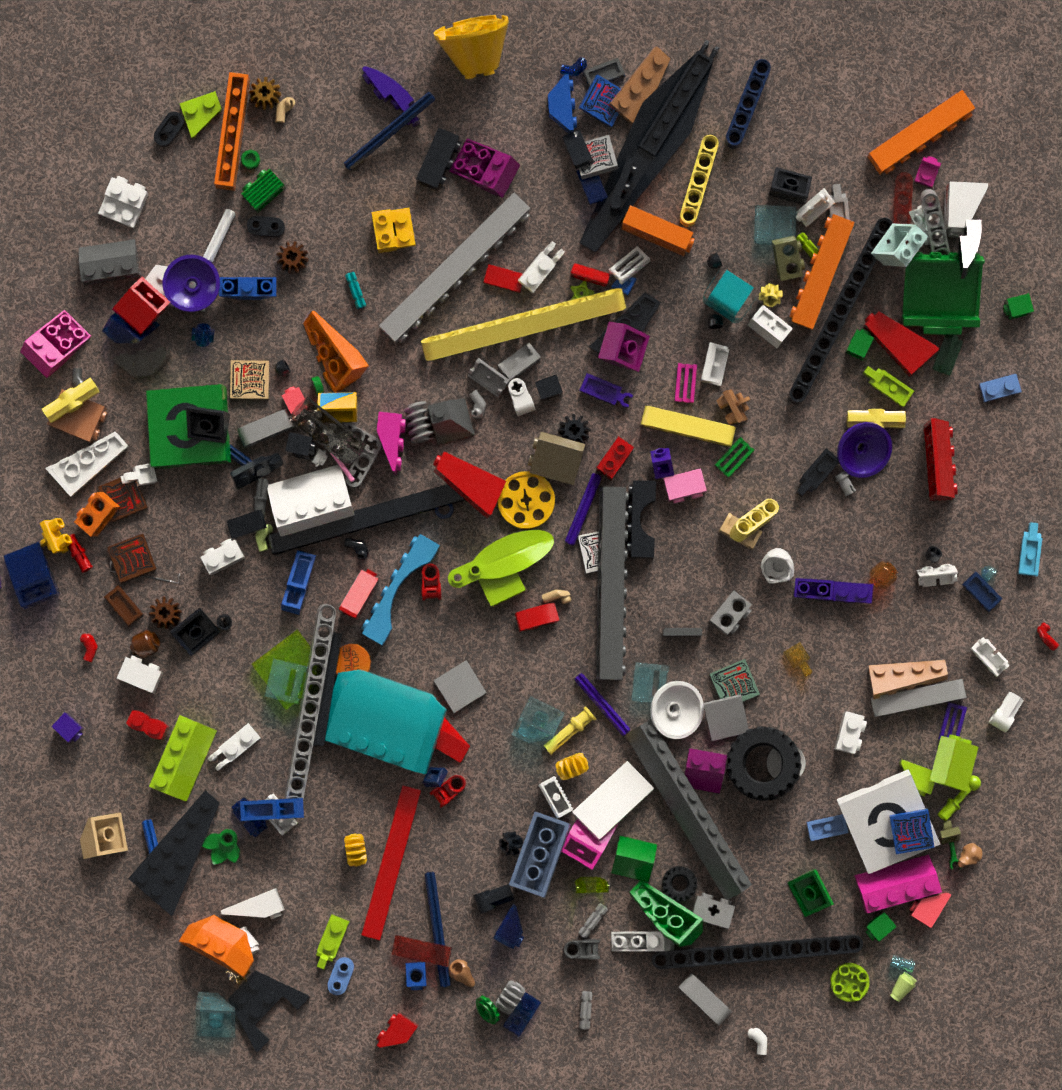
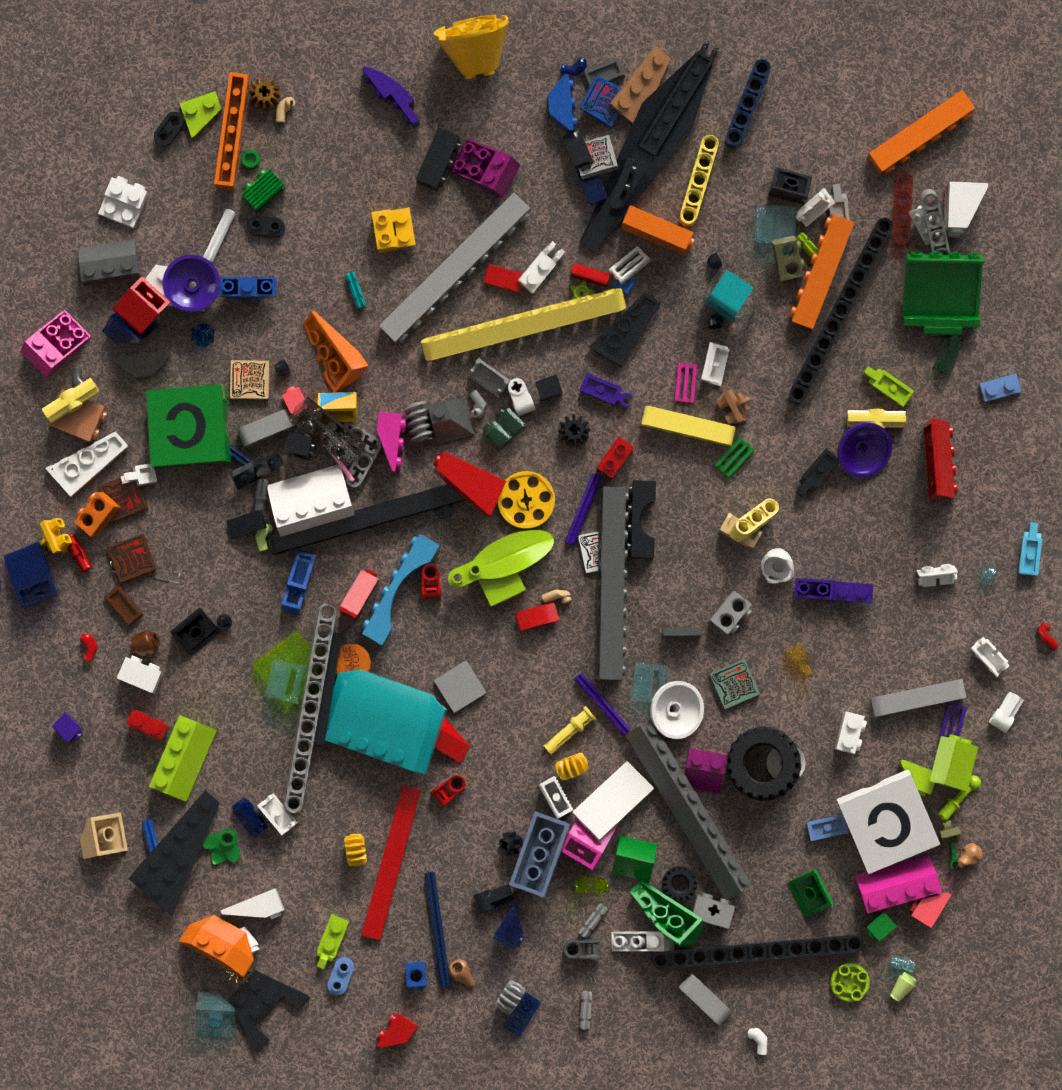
(161, 618): reddish brown gear -> none
(207, 424): black slope -> none
(222, 557): white brick -> none
(236, 745): white hinge -> none
(271, 809): blue slope -> none
(296, 251): reddish brown gear -> none
(317, 385): green tile -> none
(319, 457): white plate -> none
(359, 547): black arm -> none
(389, 131): dark blue axle -> none
(421, 950): clear red tile -> none
(435, 777): dark blue tile -> none
(487, 1010): green gear -> none
(503, 429): none -> clear green brick
(519, 362): light grey hinge -> none
(537, 722): clear light blue slope -> none
(556, 458): dark tan brick -> none
(623, 346): magenta slope -> none
(662, 463): dark purple brick -> none
(684, 486): bright pink brick -> none
(726, 717): light grey tile -> none
(769, 326): white hinge -> none
(770, 295): light yellow gear -> none
(845, 483): light grey pin -> none
(859, 344): green brick -> none
(883, 575): clear orange head -> none
(896, 251): light aqua window -> none
(899, 676): wing -> none
(901, 344): red slope -> none
(911, 831): blue tile -> none
(927, 171): dark pink bracket -> none
(933, 554): black hinge -> none
(968, 246): slope -> none
(982, 591): dark blue plate -> none
(1018, 306): green brick -> none

